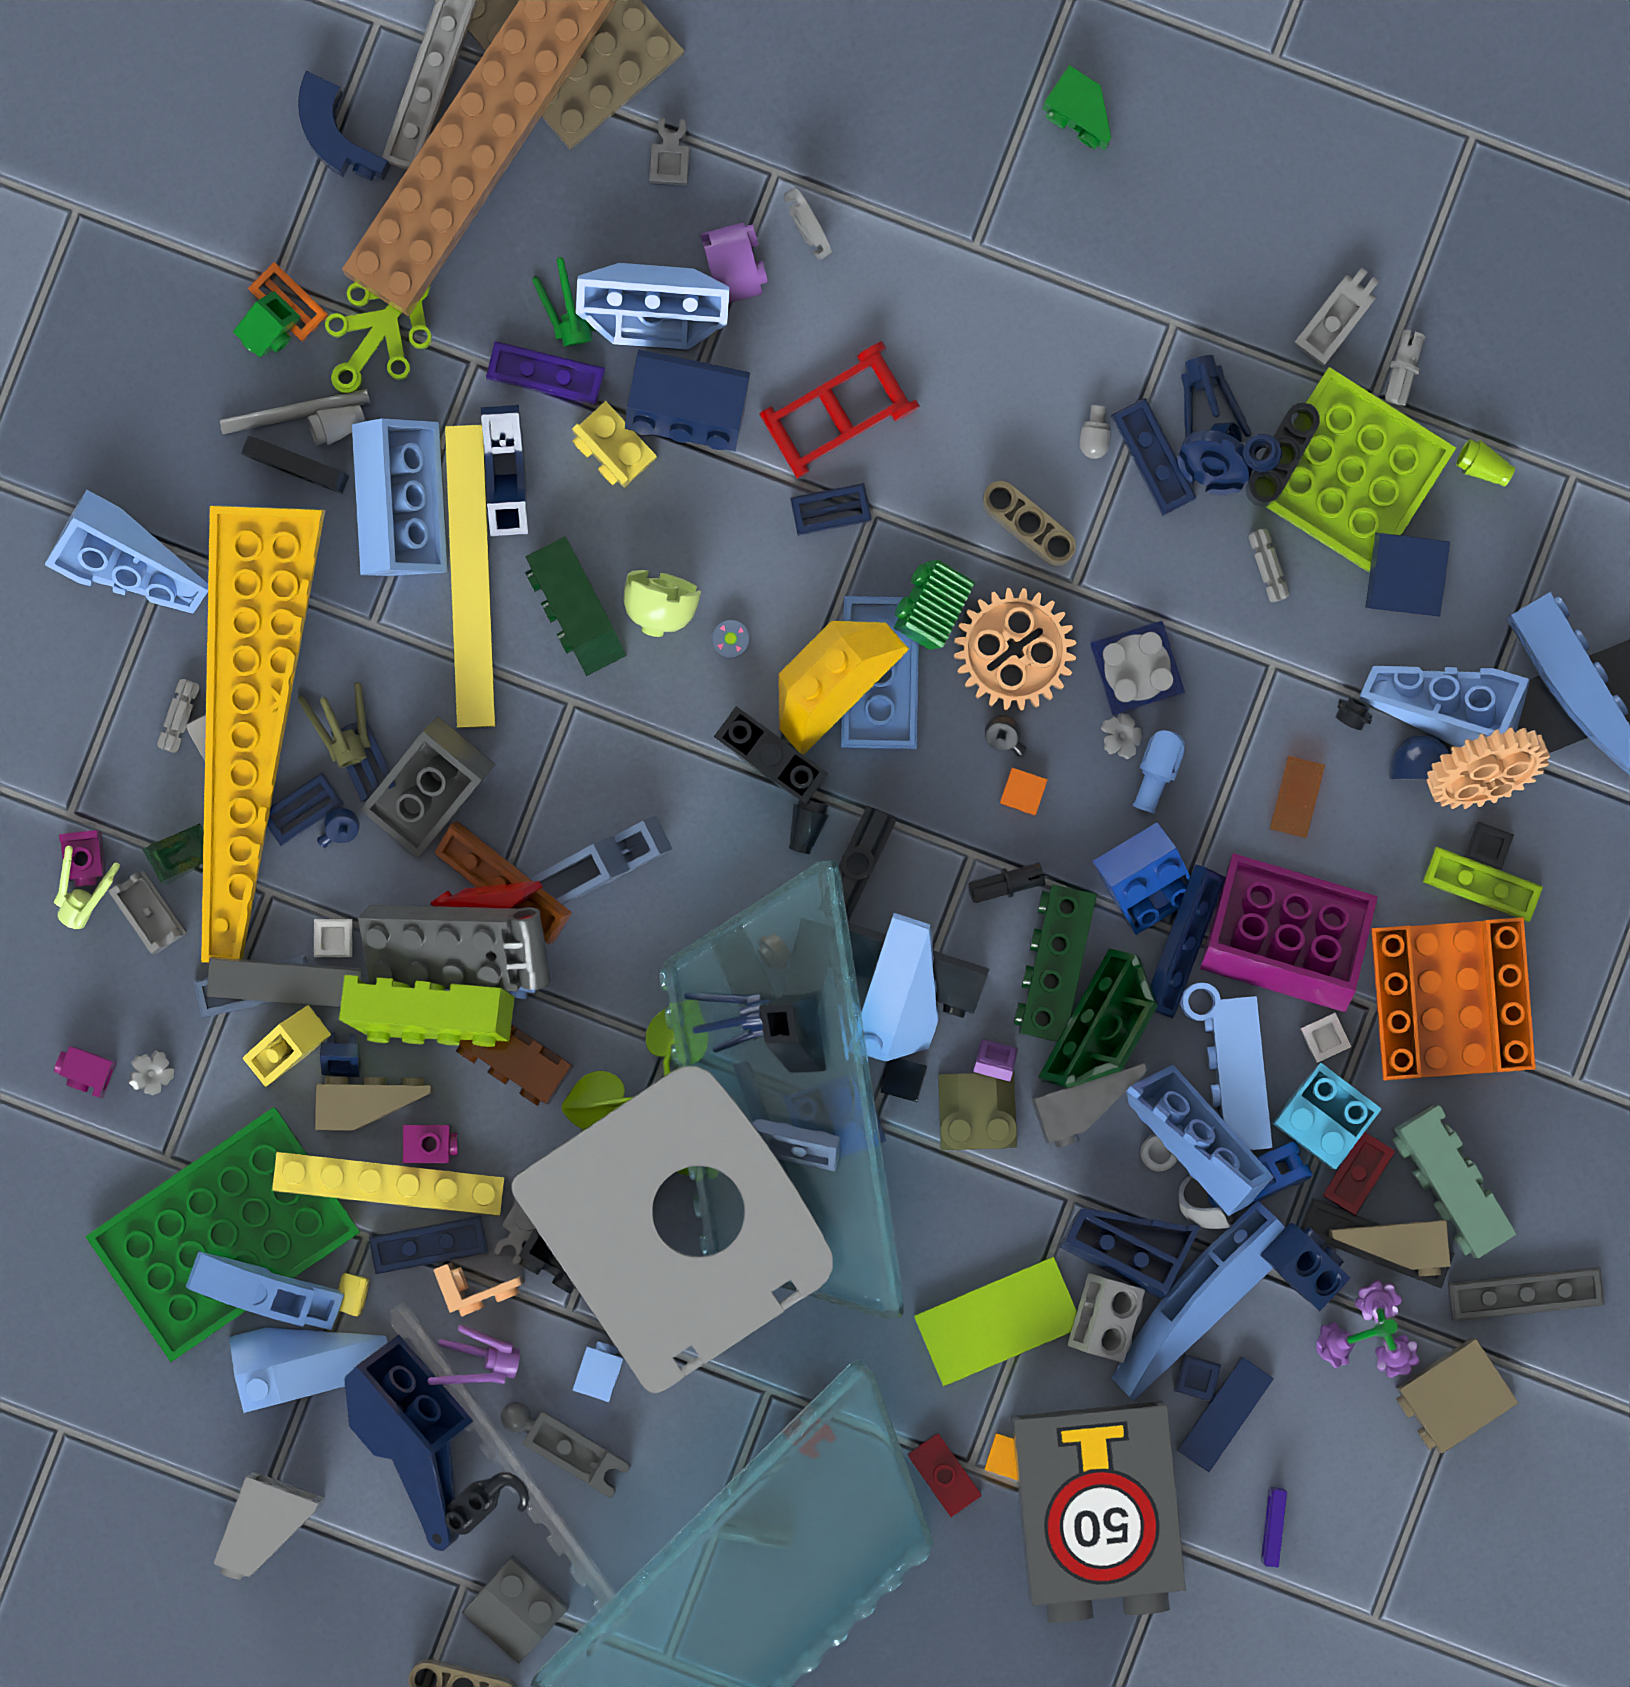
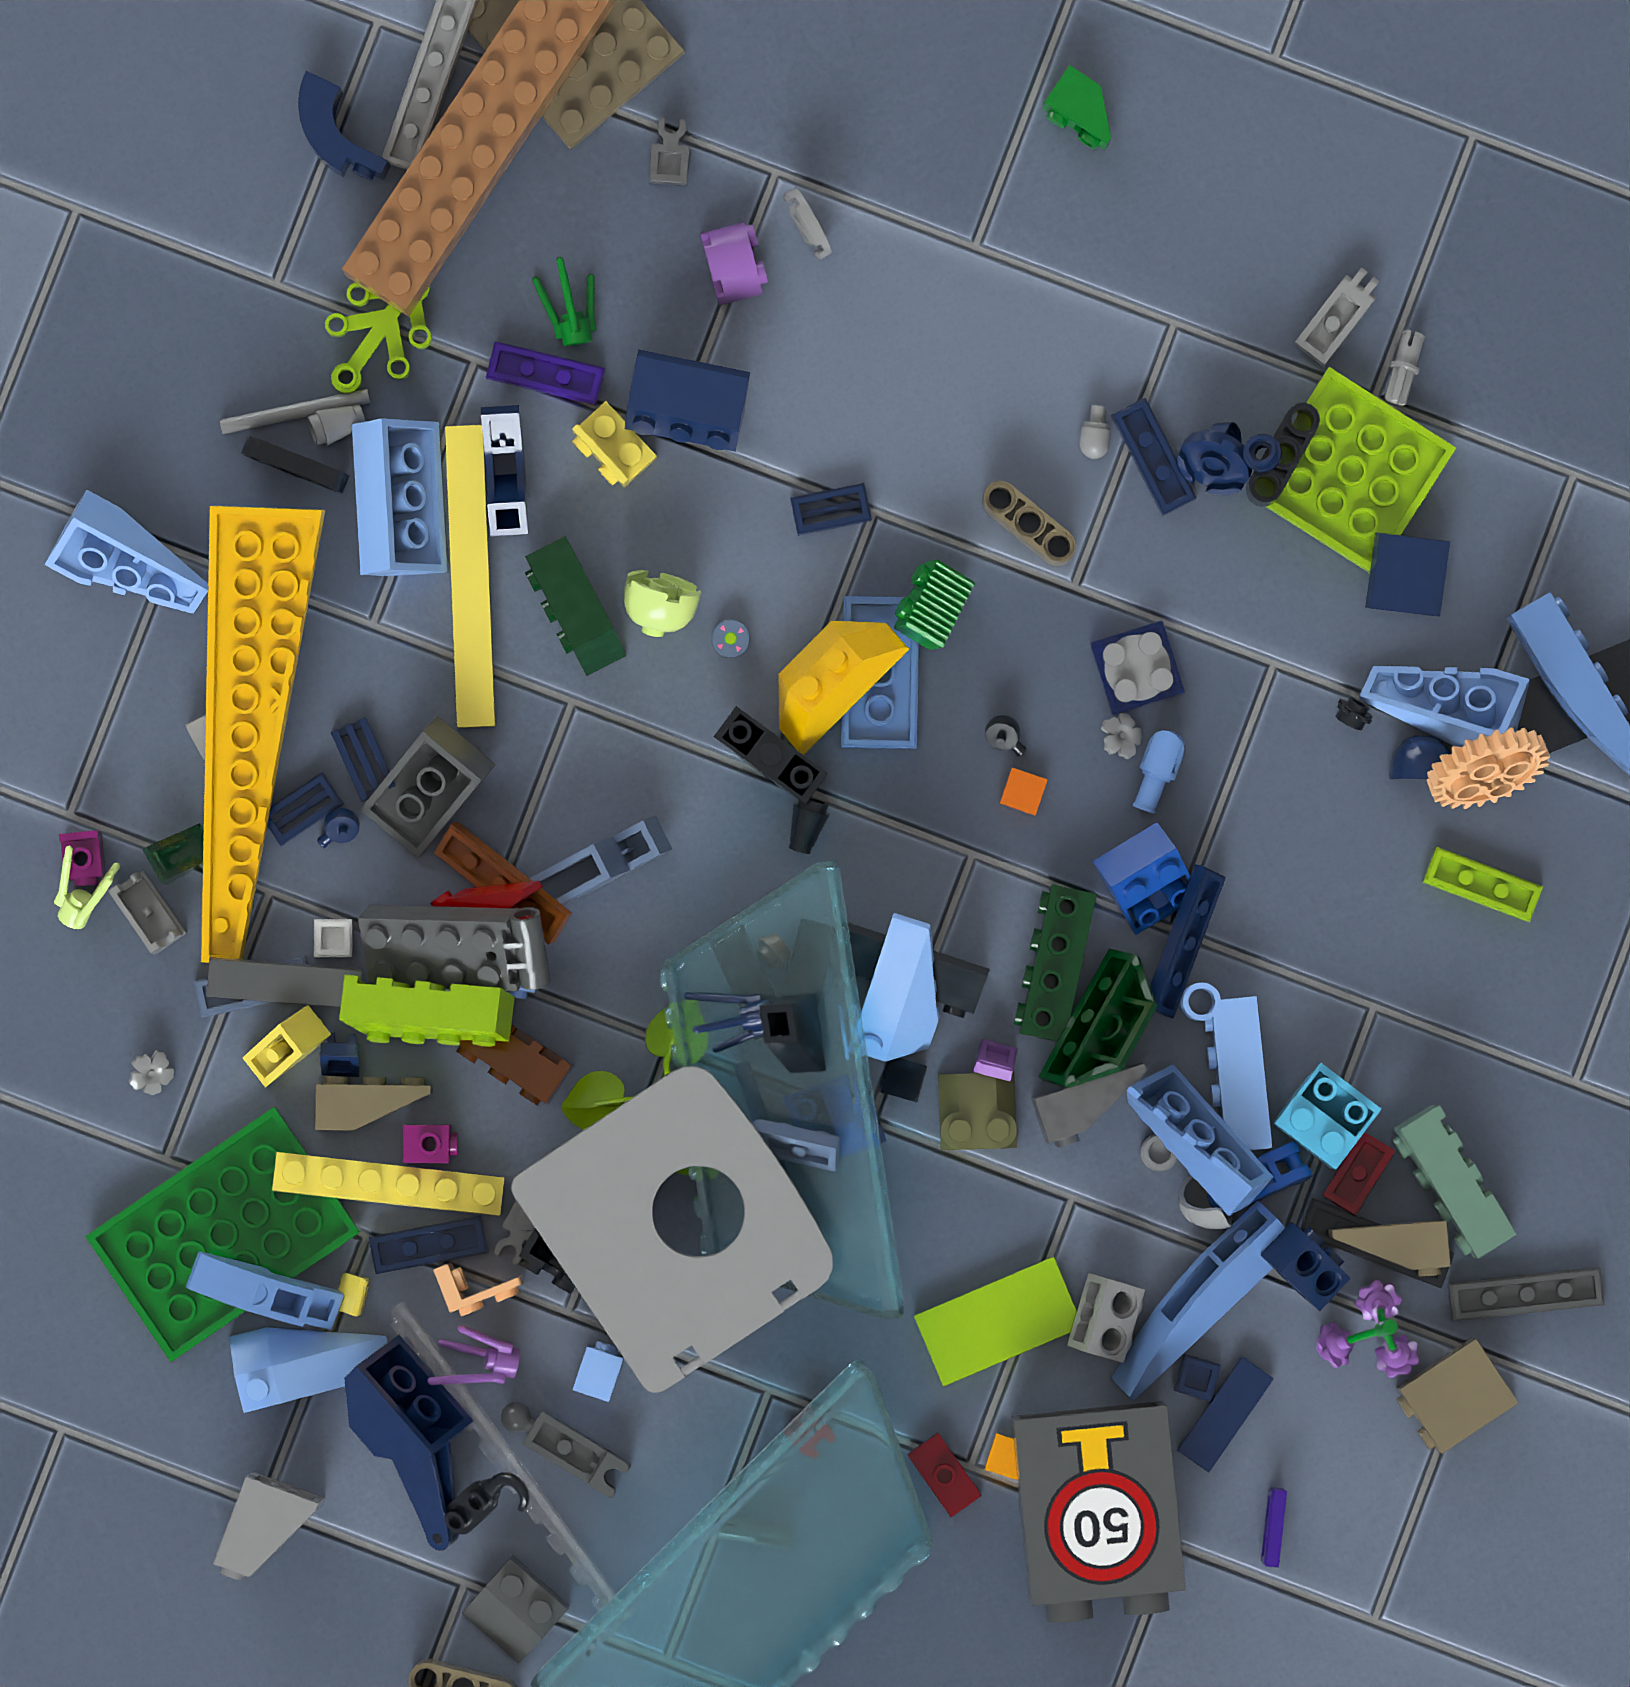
(85, 1070): magenta brick -> none
(178, 715): light grey axle -> none
(267, 325): green brick -> none
(311, 324): orange tile -> none
(344, 746): olive plant -> none
(652, 304): light blue wedge -> none
(868, 358): red piece -> none
(869, 841): black piece -> none
(1006, 883): black axle -> none
(1035, 677): light nougat gear -> none
(1131, 1247): dark blue wedge -> none
(1204, 376): dark blue plant -> none
(1269, 565): light grey axle -> none
(1289, 933): magenta slope -> none
(1297, 797): clear orange plate -> none
(1325, 1037): white tile -> none
(1453, 999): orange slope -> none
(1484, 463): lime cone -> none
(1489, 845): black tile -> none

